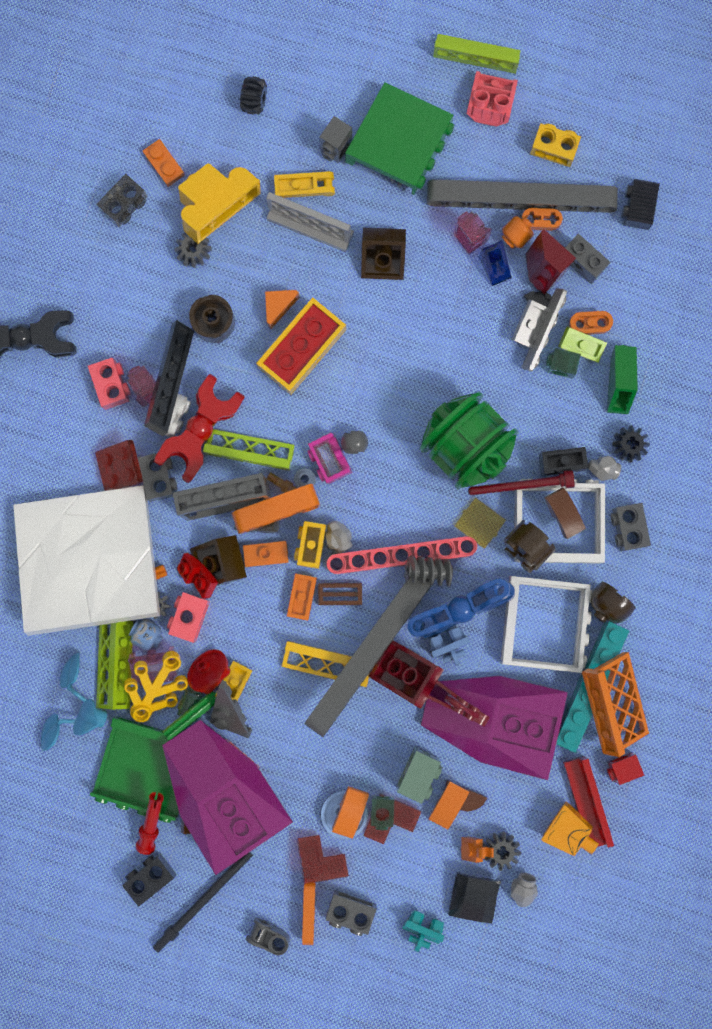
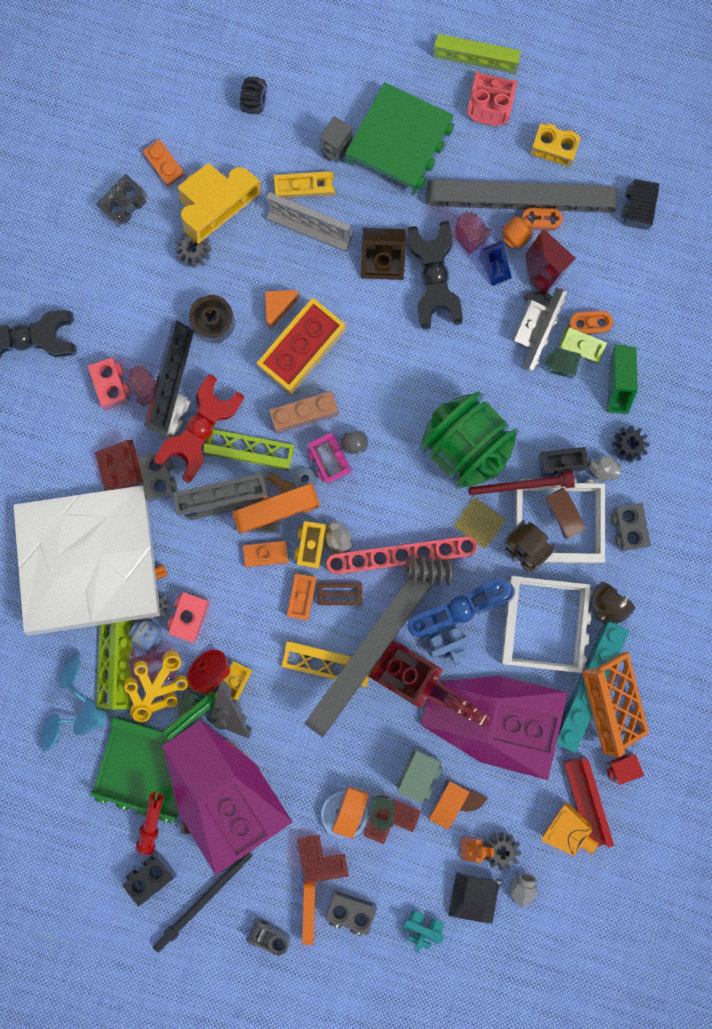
(195, 572): red slope -> none
(221, 558): dark brown slope -> none
(304, 412): none -> nougat brick
(435, 275): none -> black piece
(588, 260): dark grey brick -> none

